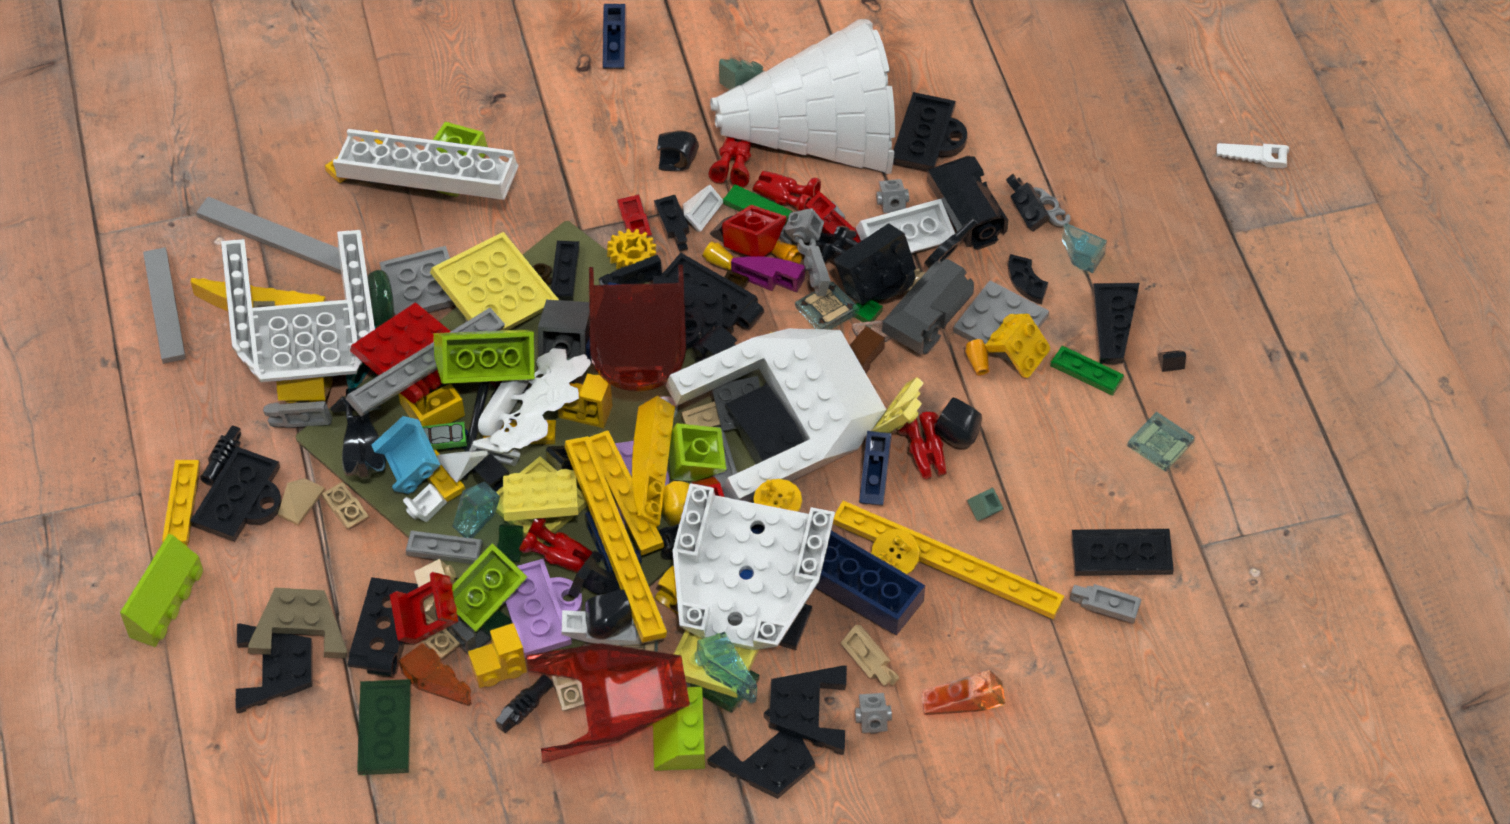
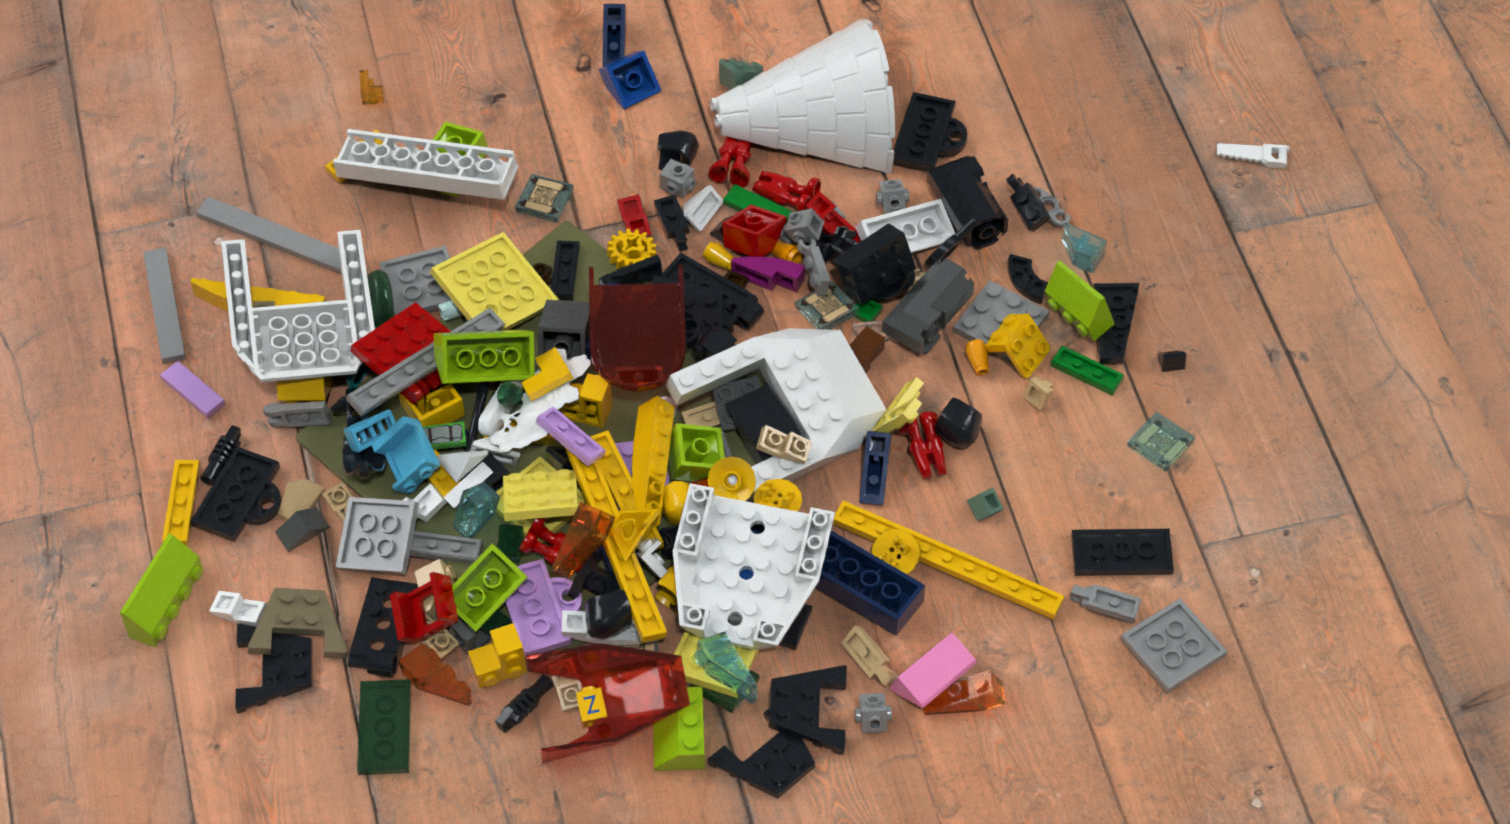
(192, 389): none -> lavender tile
(236, 609): none -> white slope
(301, 528): none -> dark grey slope
(350, 432): none -> medium azure slope
(369, 93): none -> clear yellow bracket
(377, 535): none -> light grey plate
(449, 311): none -> light aqua hose
(476, 477): none -> white sticker
(509, 394): none -> clear green tile
(544, 198): none -> tile
(553, 375): none -> yellow tile
(570, 436): none -> lavender tile
(583, 538): none -> clear orange slope
(590, 705): none -> yellow brick
(630, 79): none -> blue slope
(632, 528): none -> yellow slope
(653, 562): none -> white bracket
(677, 178): none -> light grey brick
(719, 478): none -> yellow dish
(787, 447): none -> tan slope
(934, 672): none -> bright pink slope
(1038, 392): none -> tan tile
(1078, 302): none -> lime slope
(1173, 645): none -> light grey plate

